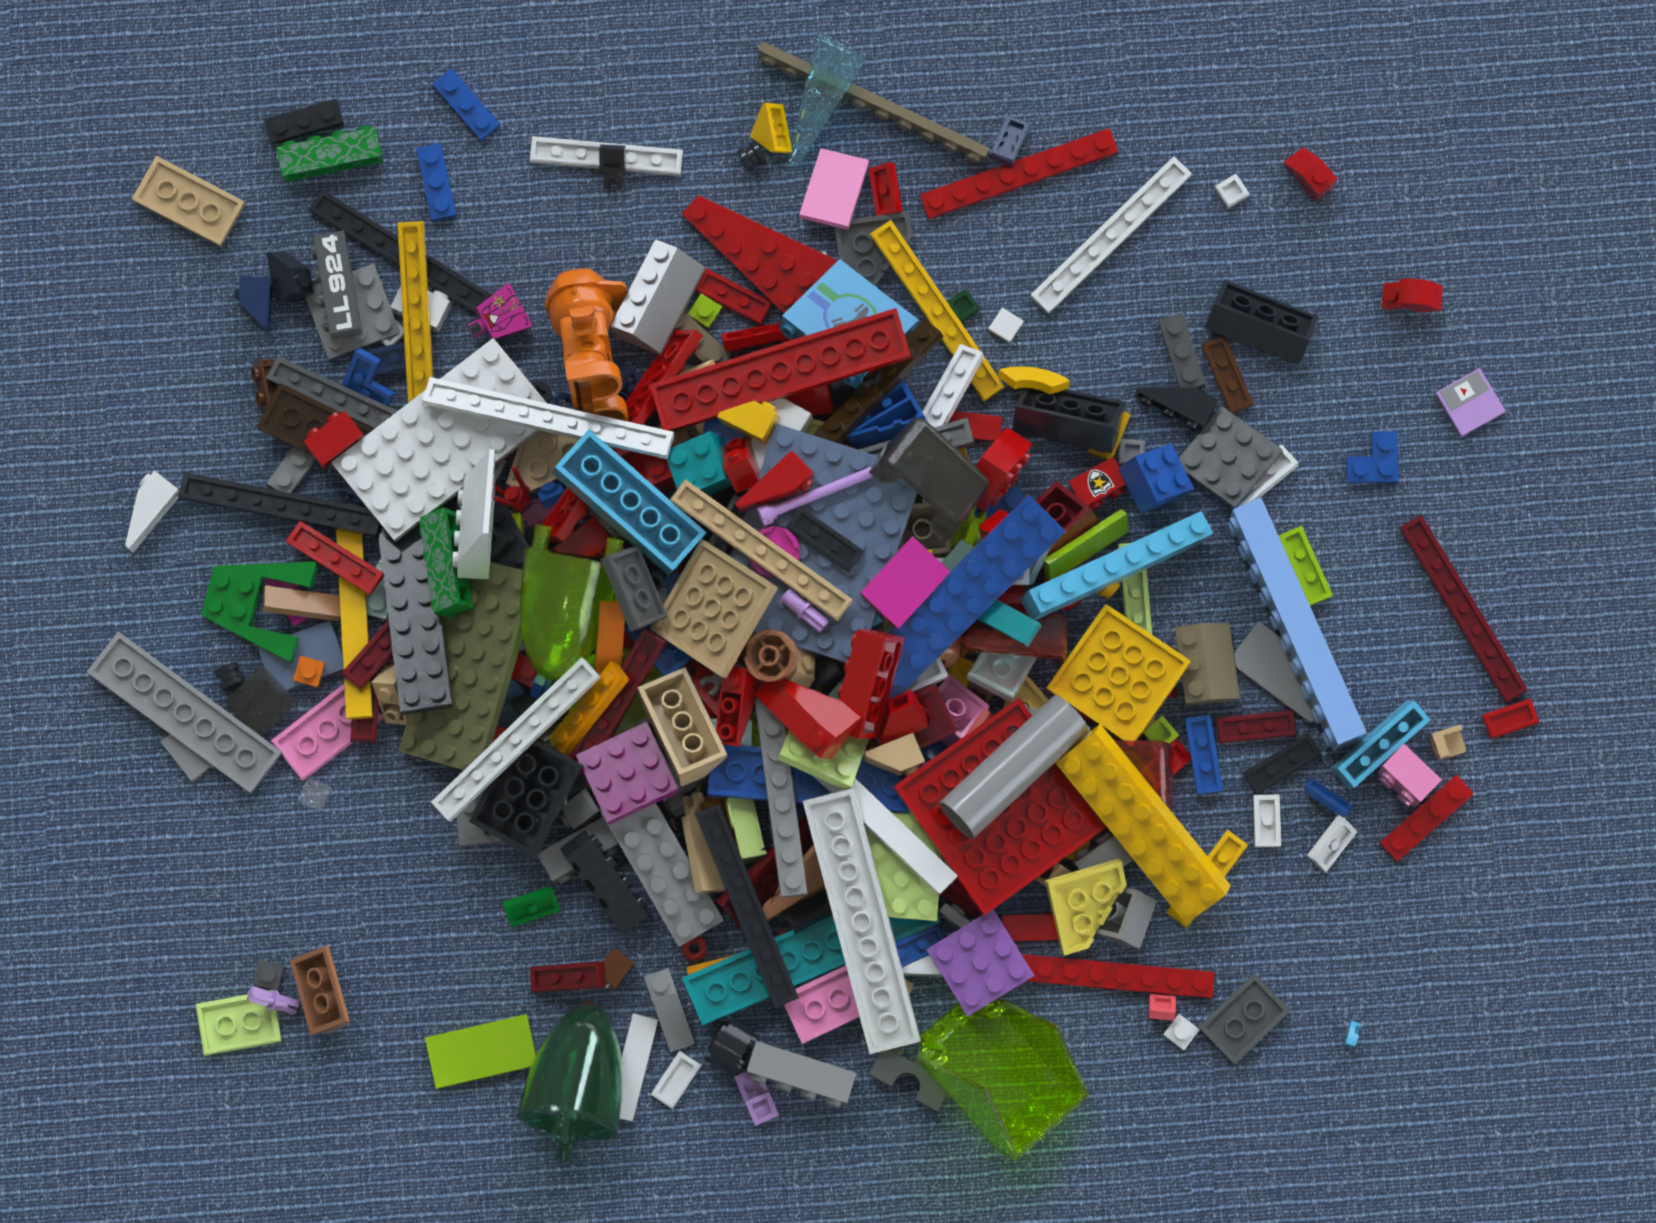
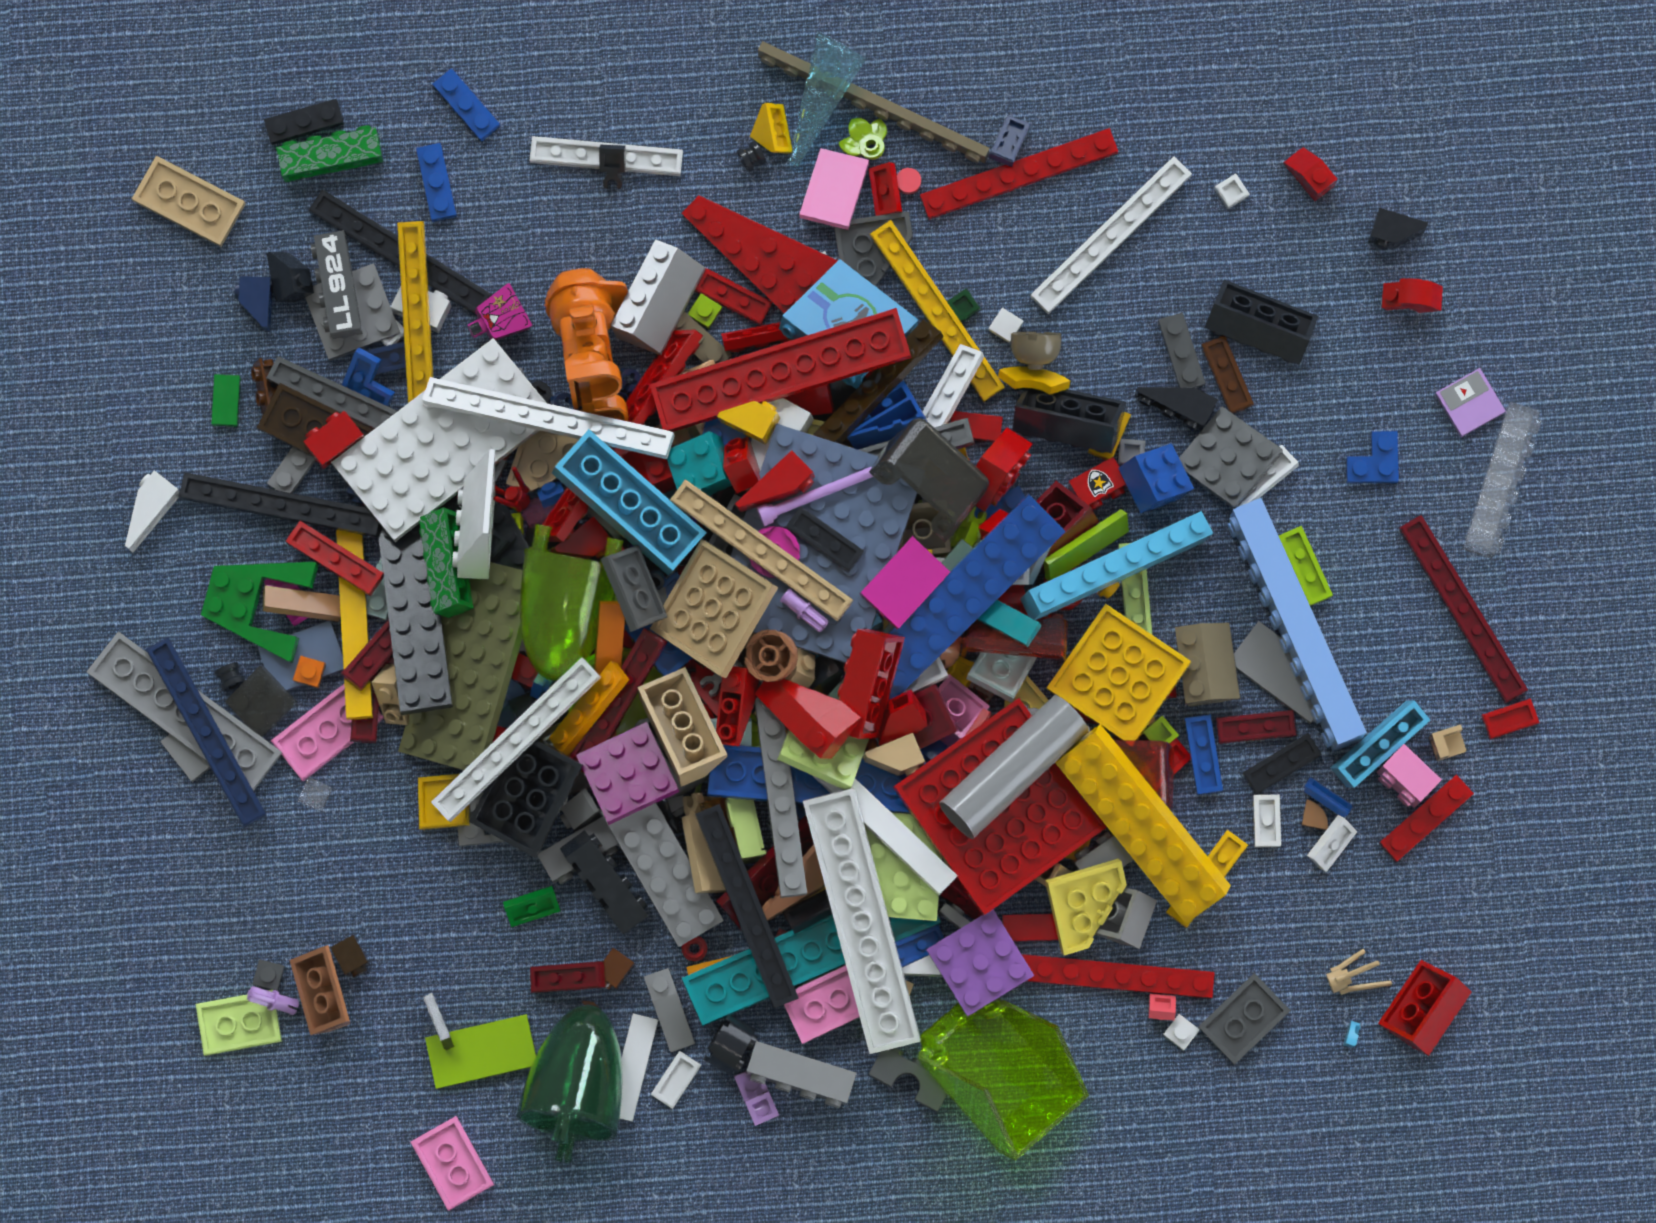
(206, 732): none -> dark blue tile
(226, 400): none -> green tile
(350, 956): none -> dark brown brick
(429, 815): none -> yellow tile
(438, 1021): none -> tile
(452, 1163): none -> bright pink tile
(863, 135): none -> lime plate
(908, 181): none -> coral tile
(1035, 348): none -> dark tan cylinder
(1314, 816): none -> medium nougat tile
(1340, 979): none -> tan plant
(1394, 229): none -> black slope
(1425, 1007): none -> red slope
(1501, 480): none -> clear brick

